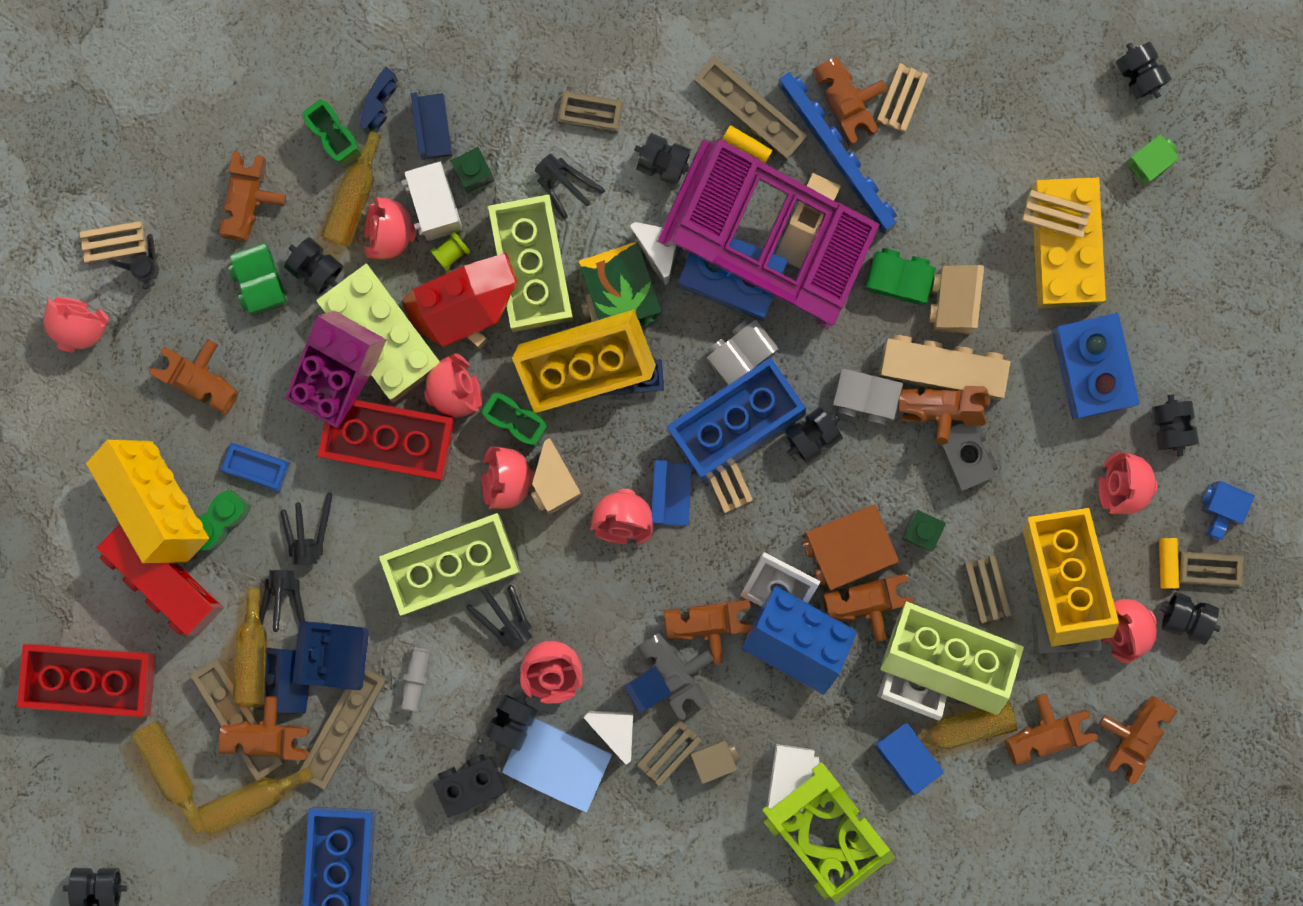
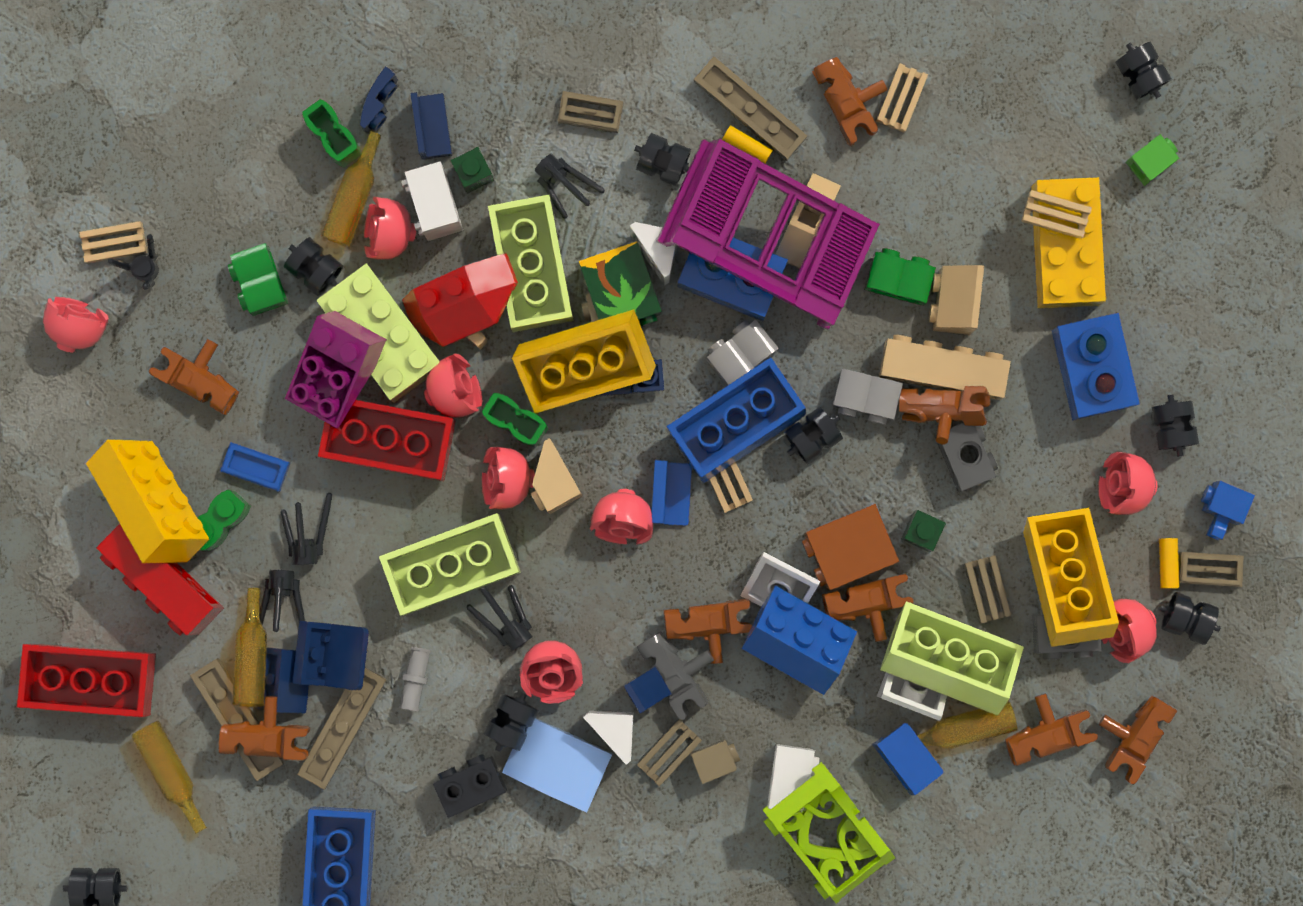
(244, 196): dark orange piece -> none
(248, 801): clear yellow piece -> none
(450, 251): lime bush -> none
(830, 141): blue plate -> none

